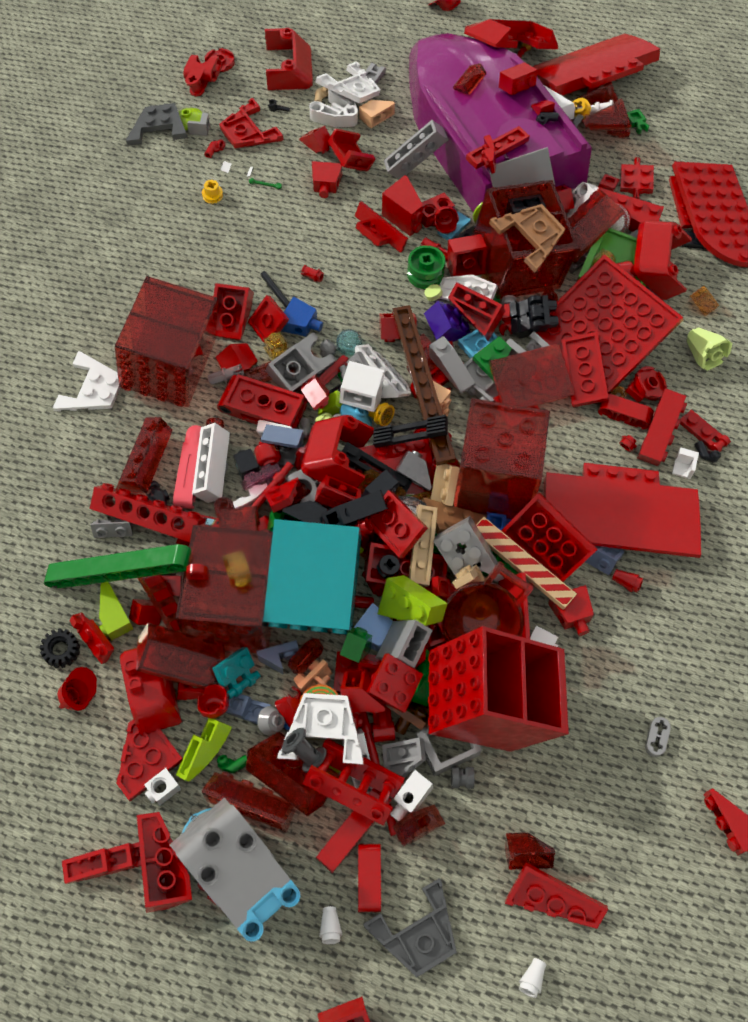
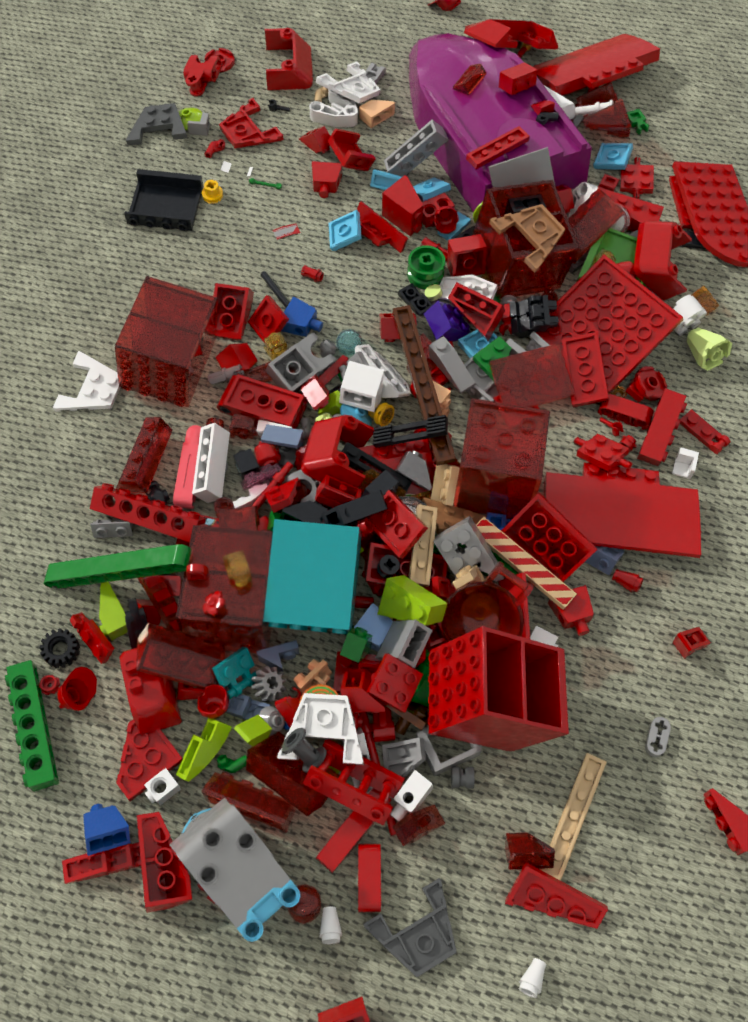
(45, 681): none -> red plate
(47, 774): none -> green brick
(104, 829): none -> blue torso
(135, 621): none -> black hinge
(165, 200): none -> black panel
(213, 603): none -> red plant
(243, 427): none -> clear red brick
(254, 730): none -> lime slope
(263, 687): none -> light grey gear
(286, 231): none -> sticker
(305, 656): clear red plate -> none
(308, 906): none -> clear red hair
(345, 230): none -> medium azure plate
(383, 180): none -> medium azure tile
(418, 302): none -> black slope
(431, 188): none -> medium azure plate
(489, 159): red slope -> none
(575, 813): none -> tan tile
(586, 108): yellow piece -> none
(603, 452): none -> red plate
(613, 156): none -> medium azure plate
(616, 426): none -> red hand
(690, 641): none -> red slope
(691, 311): none -> white brick
(705, 454): black arm -> none

